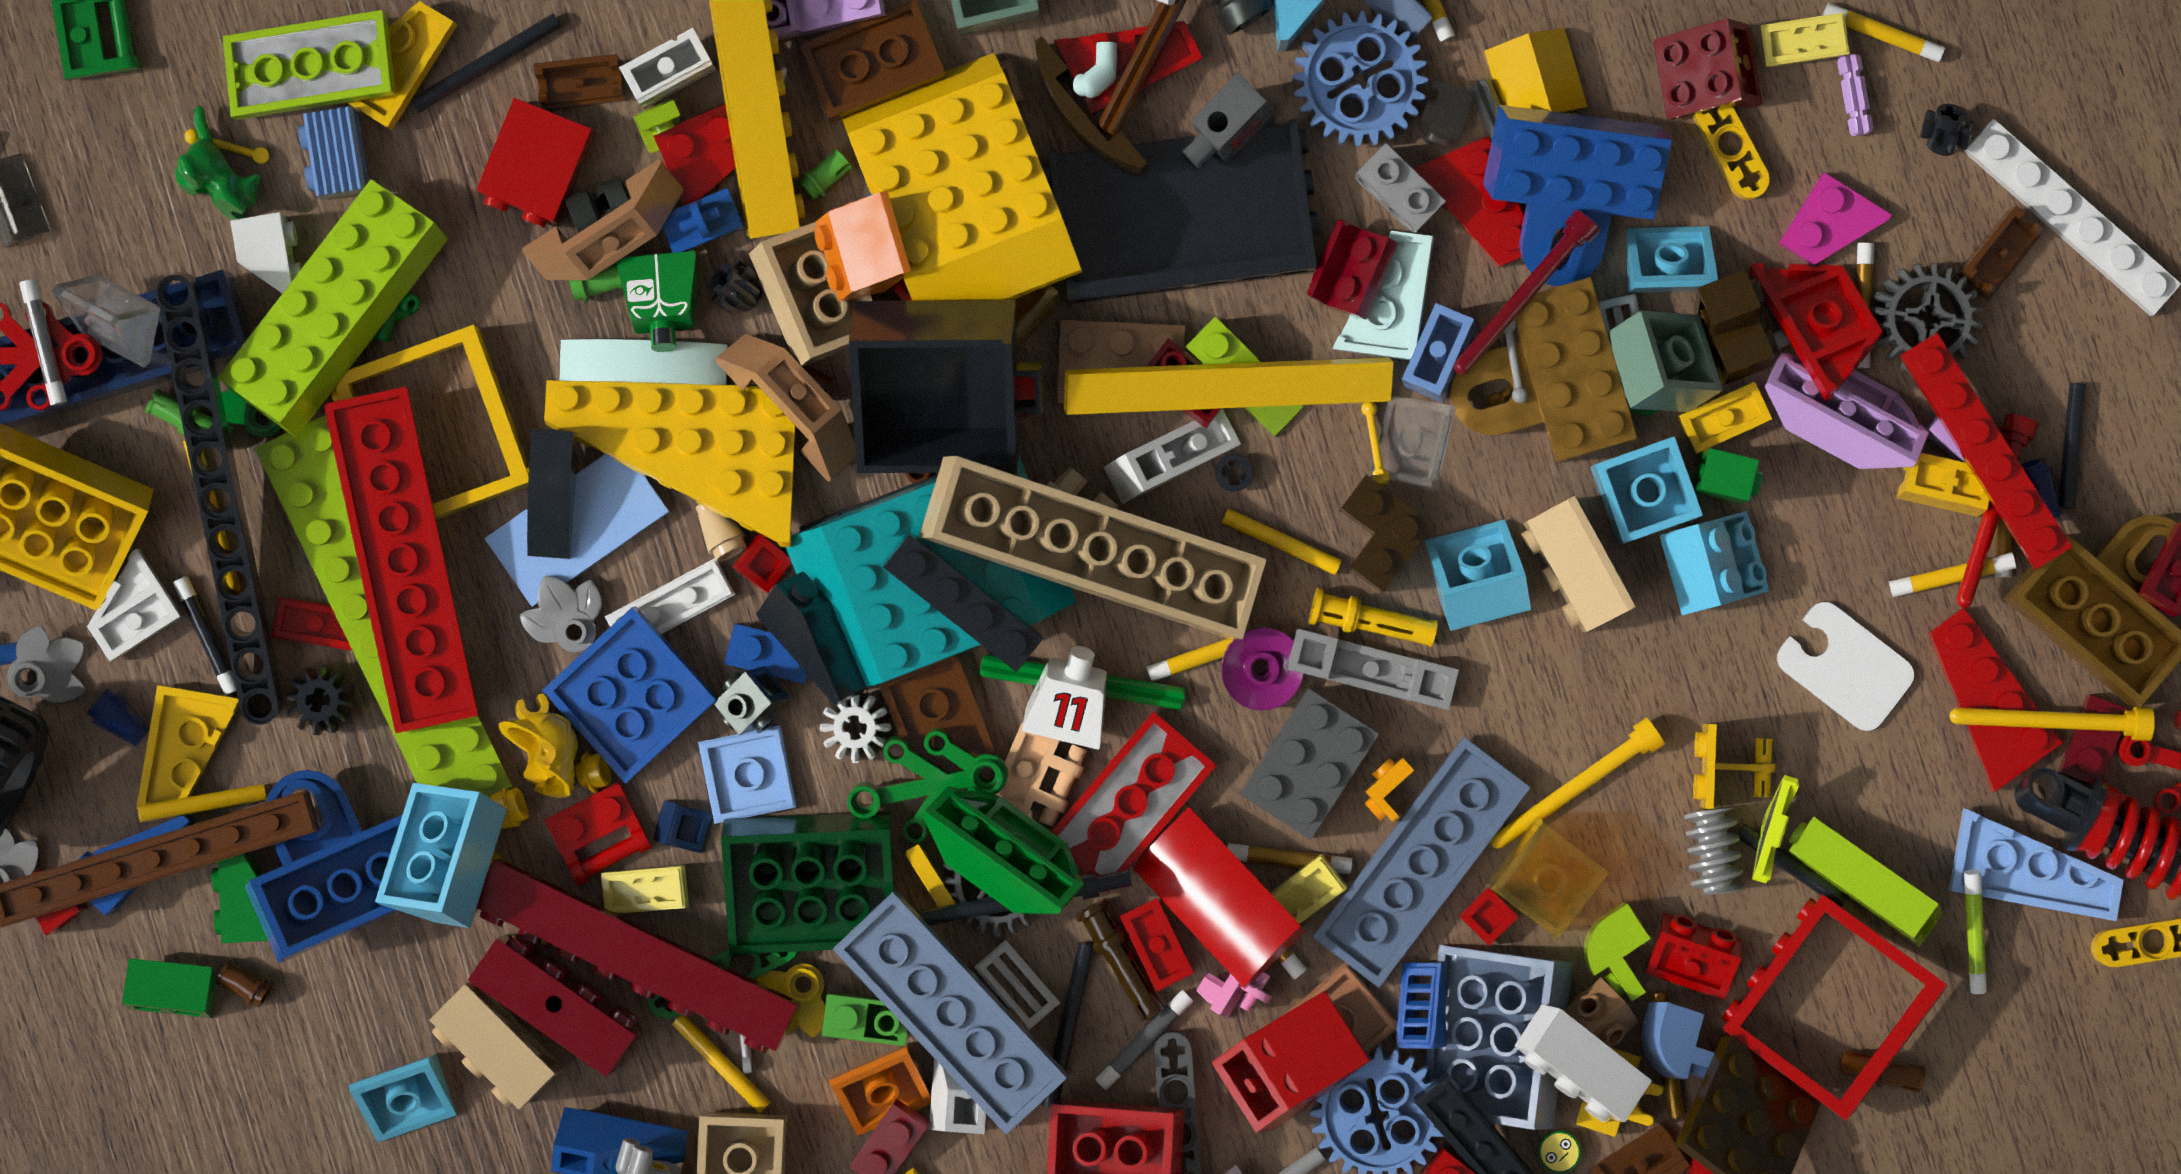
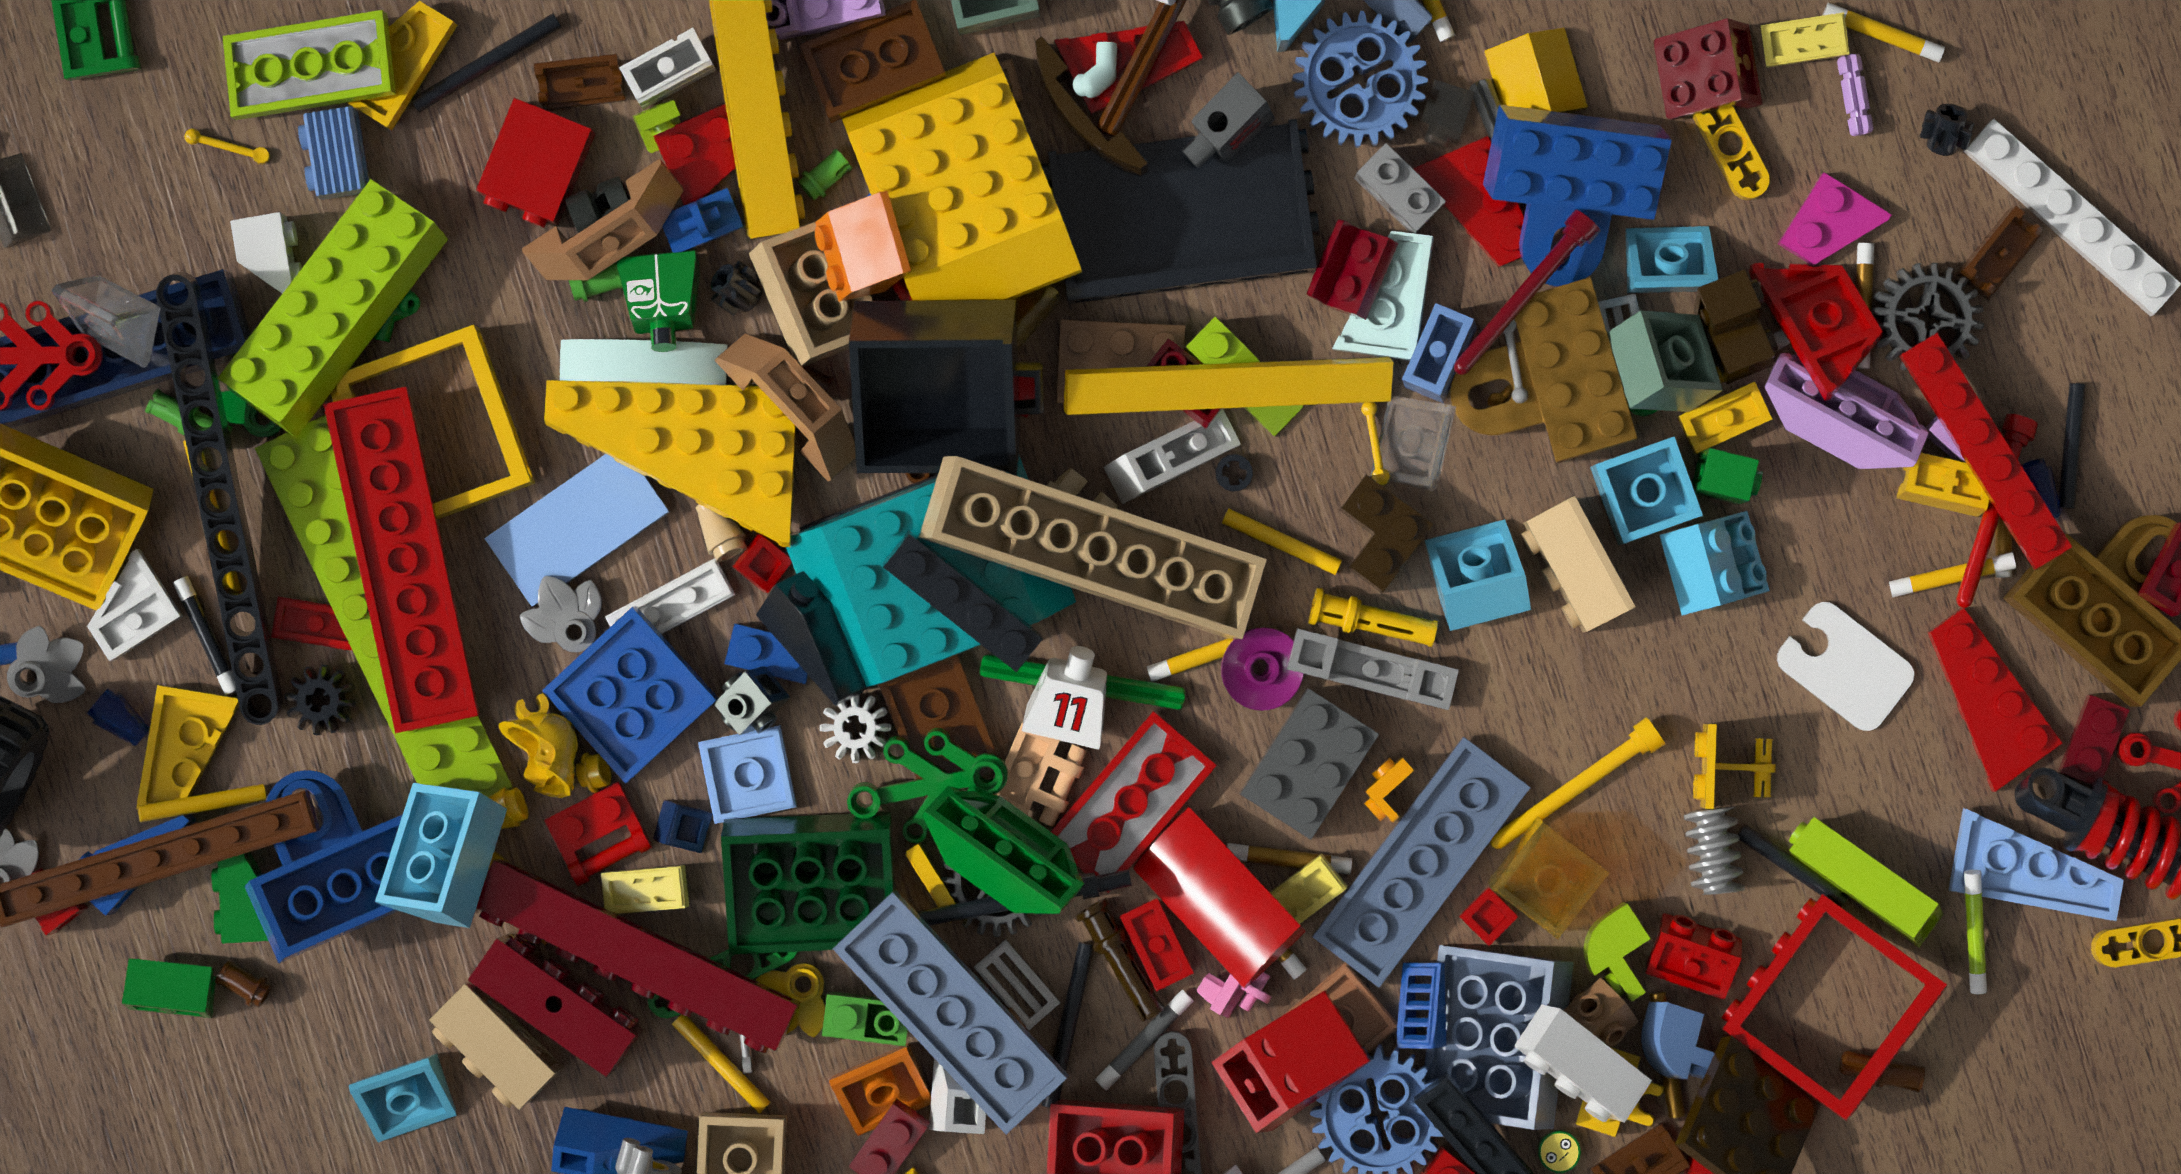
(43, 342): flat silver bar -> none
(207, 171): green animal -> none
(551, 493): black slope -> none
(1773, 828): neon yellow tile -> none
(2134, 723): yellow piece -> none

